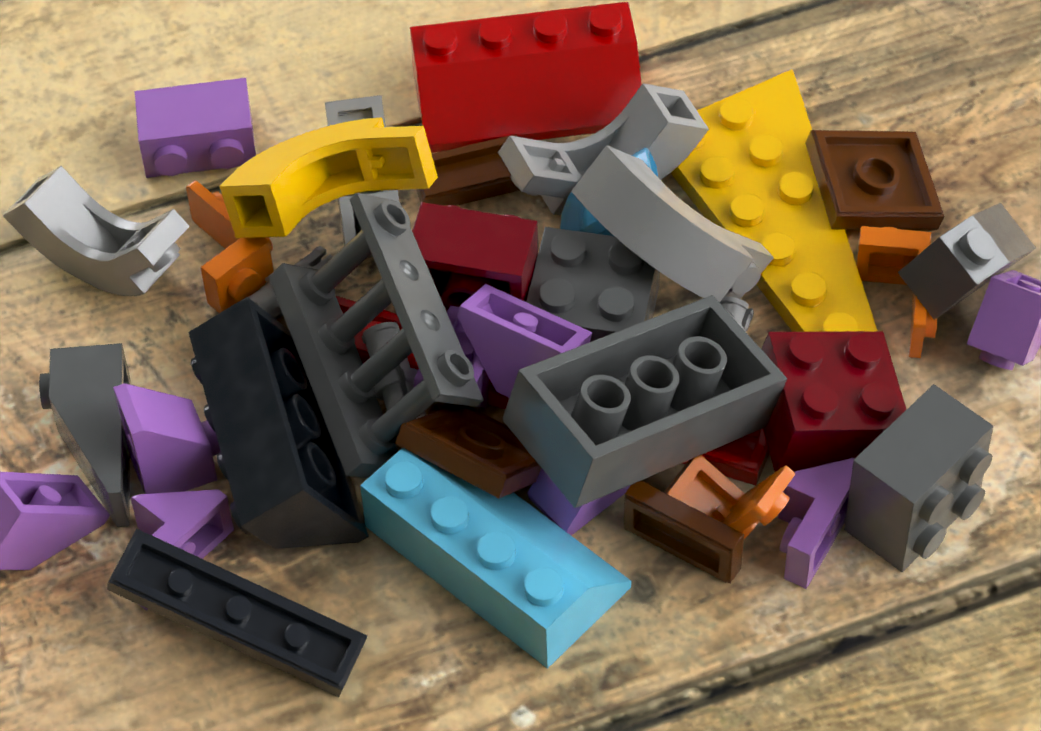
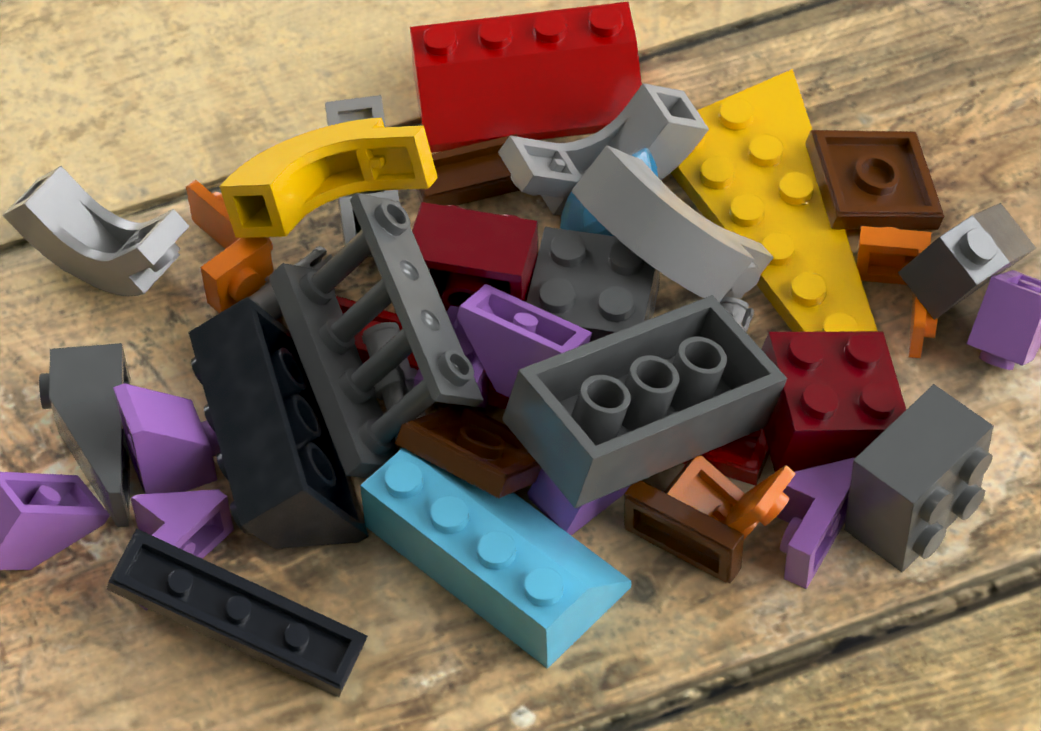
(195, 127): medium lavender brick -> none

